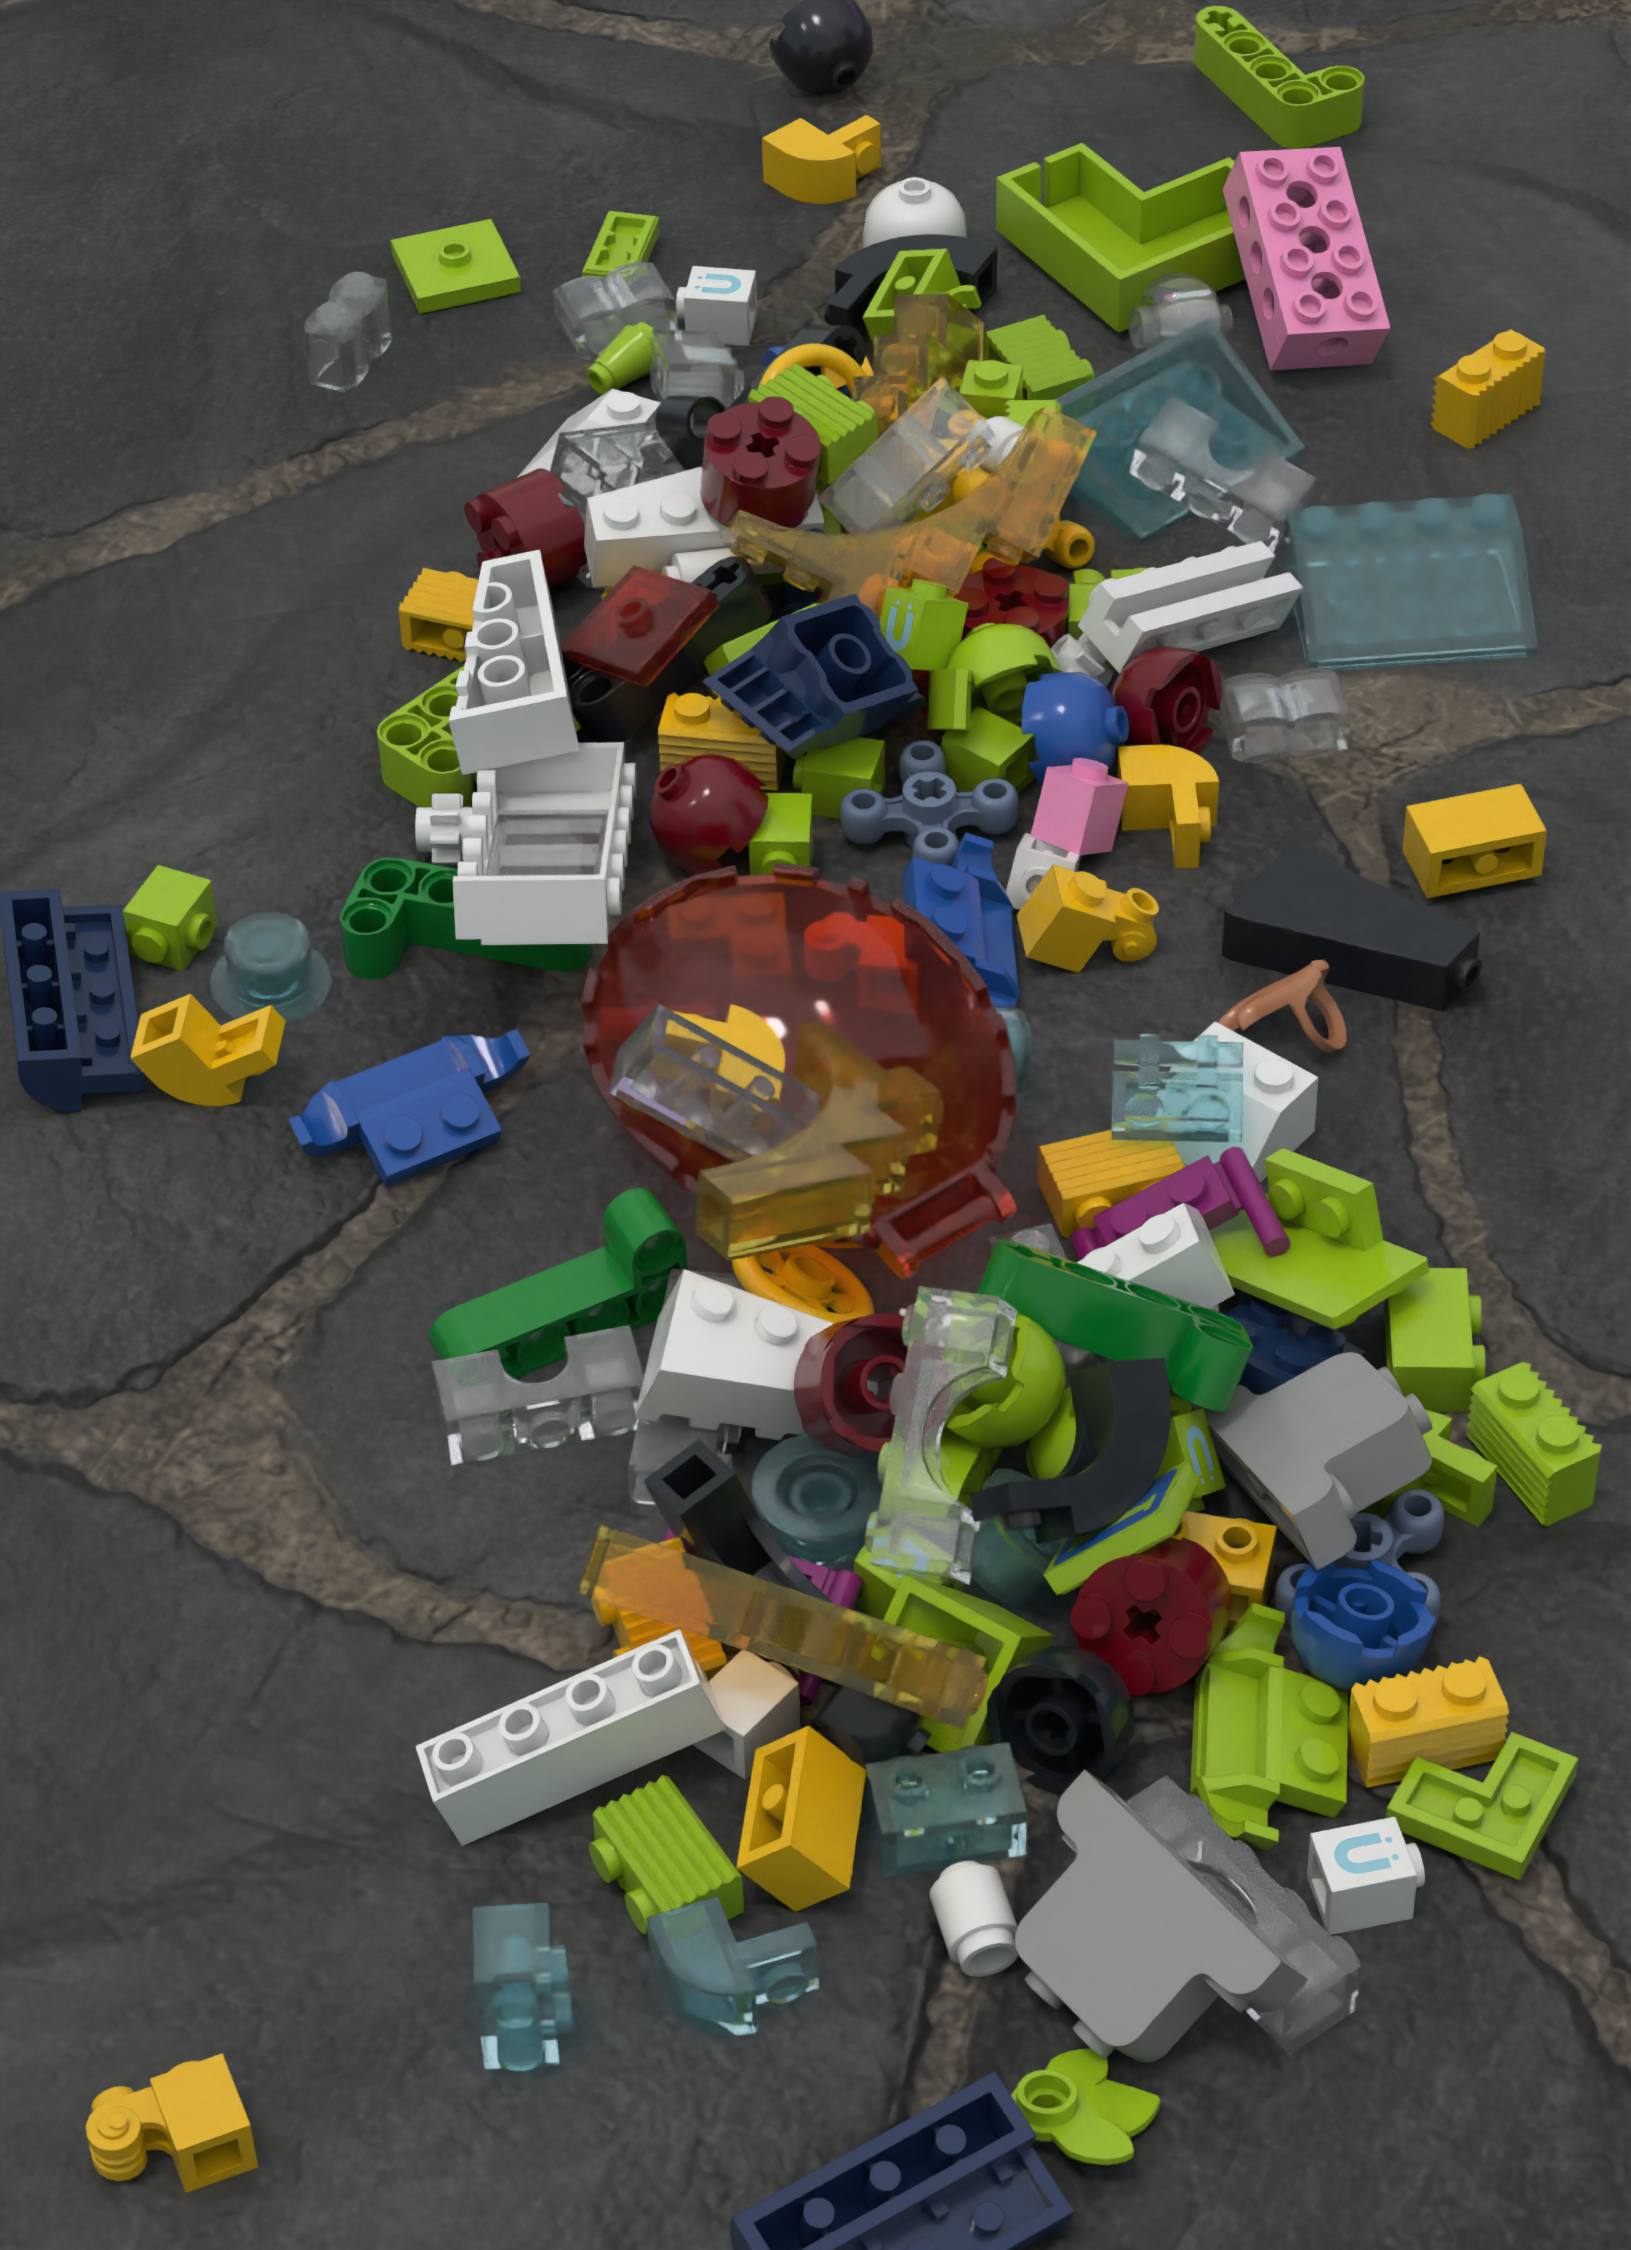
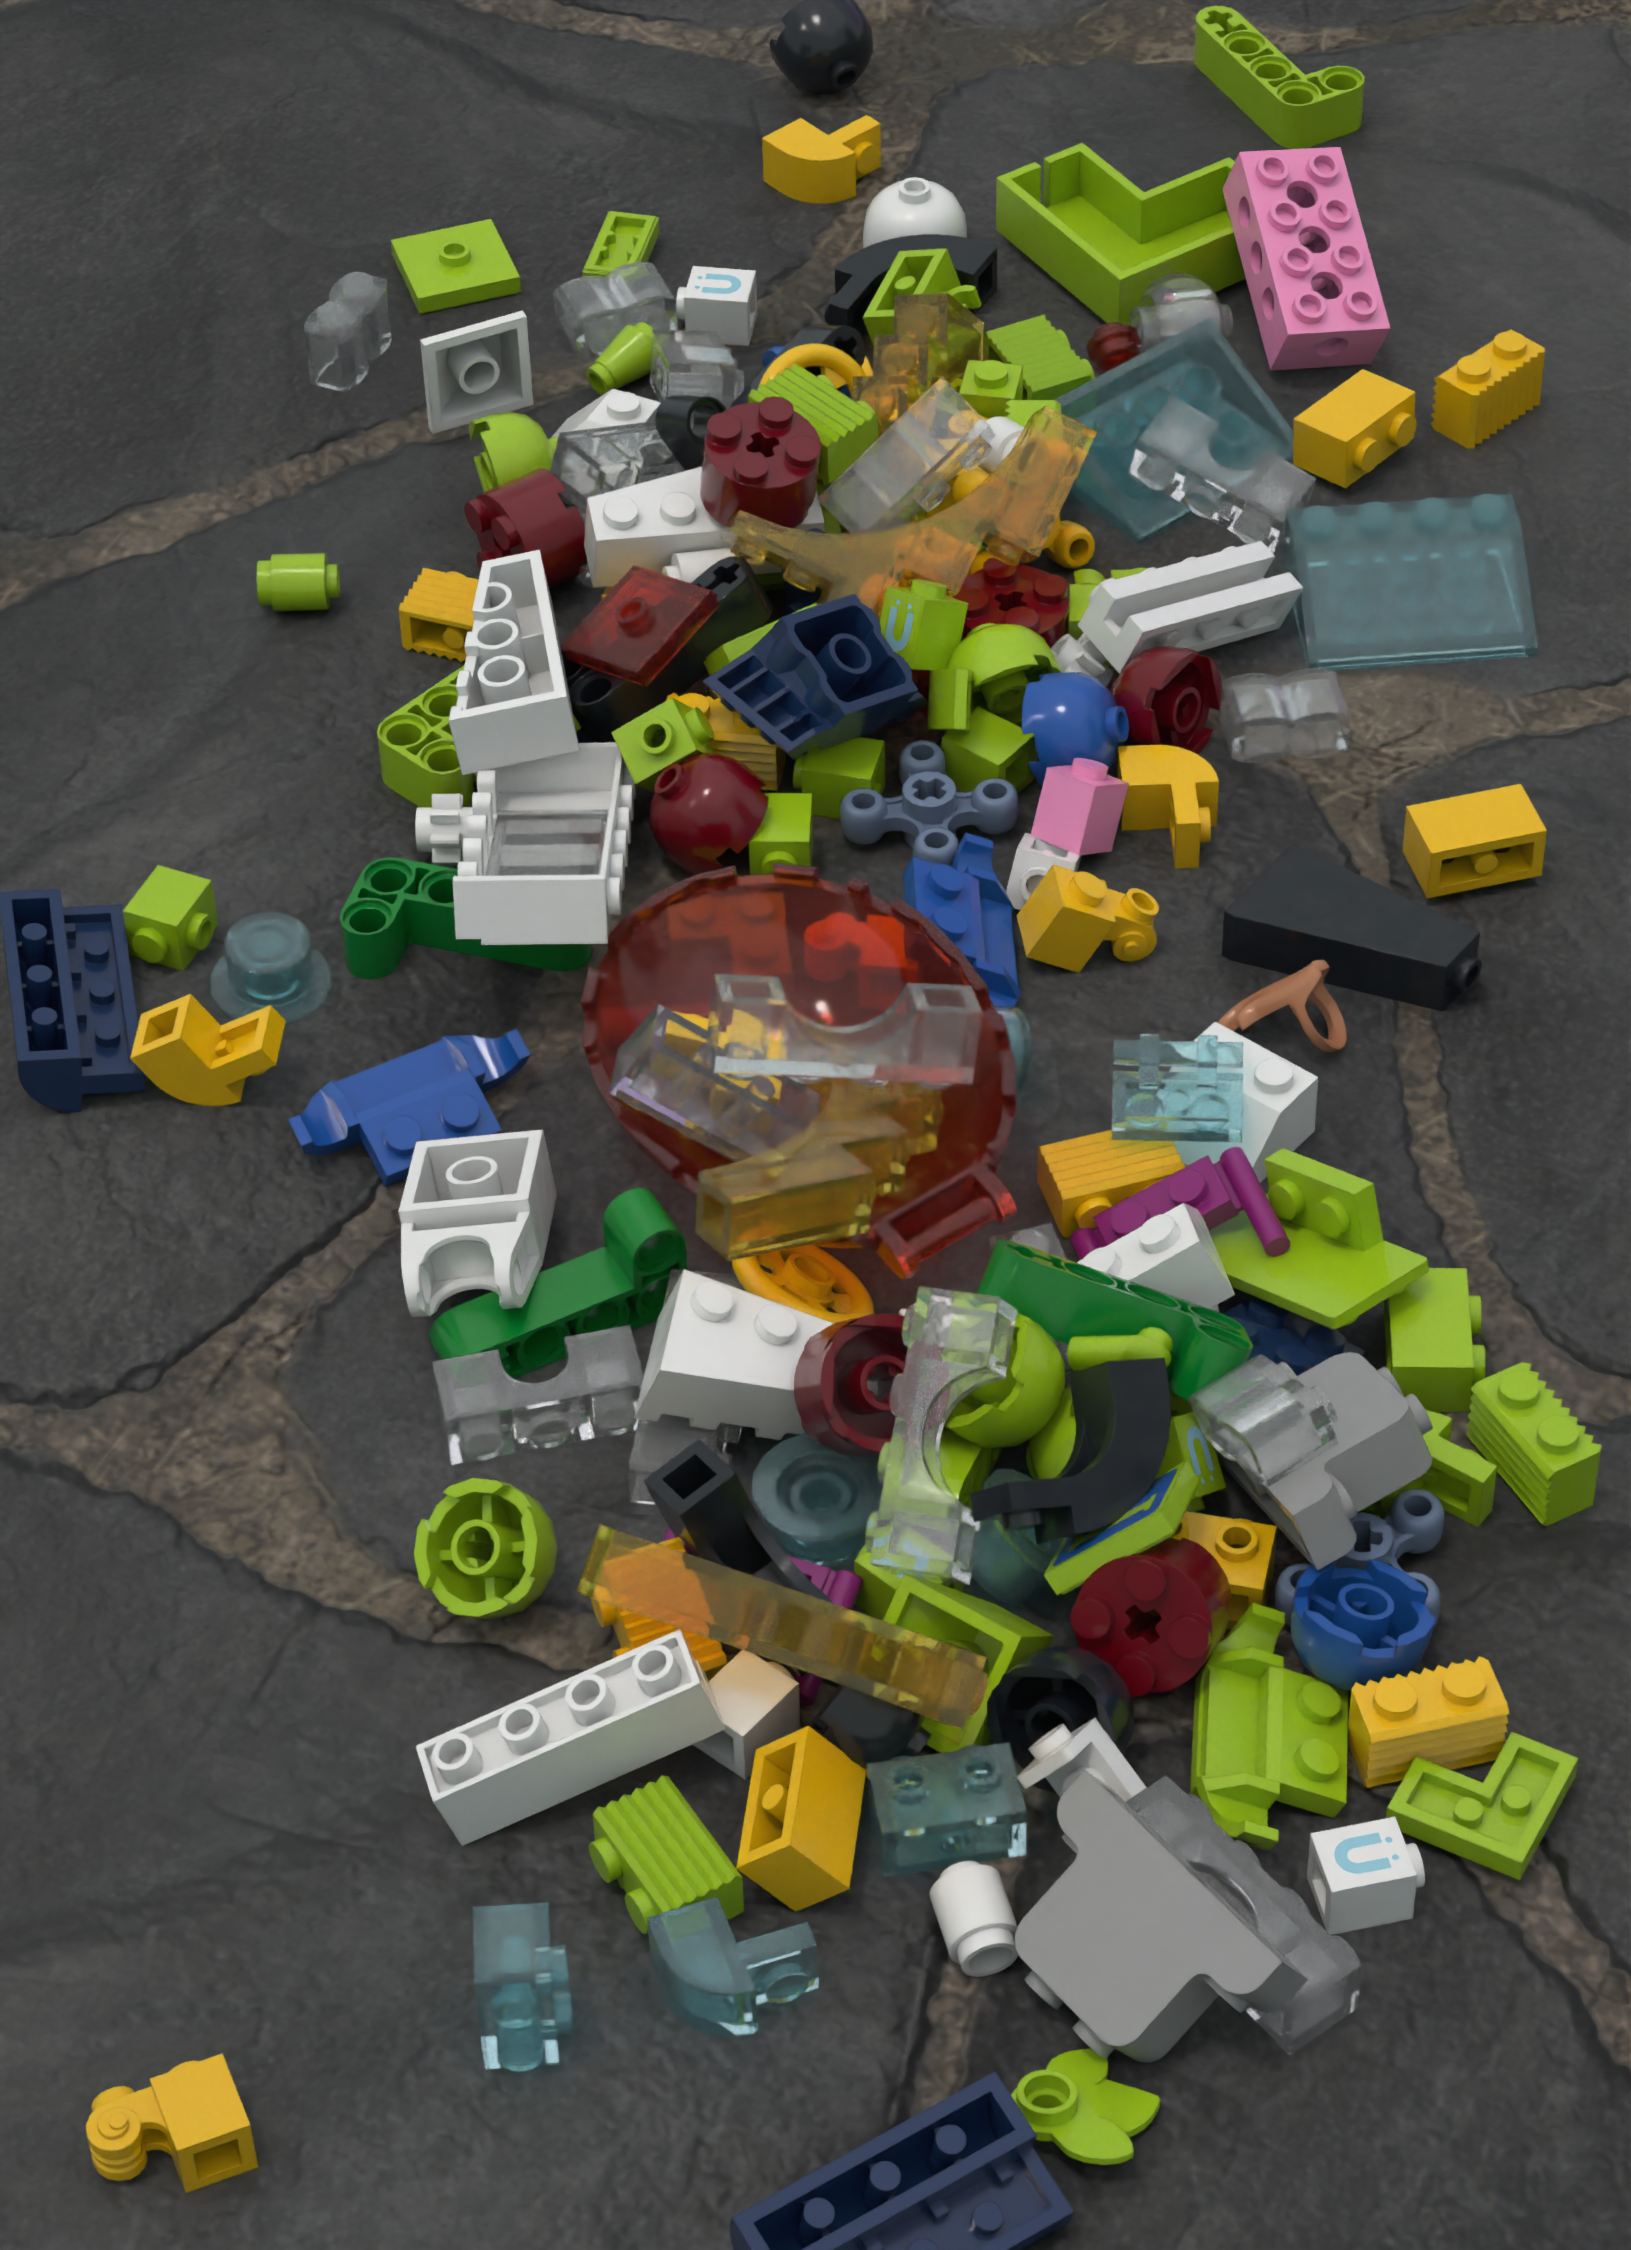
(297, 582): none -> lime brick
(475, 1218): none -> white brick
(477, 371): none -> white slope
(486, 1549): none -> lime cylinder
(511, 448): none -> lime cylinder
(662, 739): none -> lime brick
(921, 1038): none -> clear arch
(1065, 1755): none -> white bracket
(1095, 1350): none -> lime arm
(1113, 345): none -> clear red plate
(1265, 1419): none -> clear brick
(1354, 428): none -> yellow brick

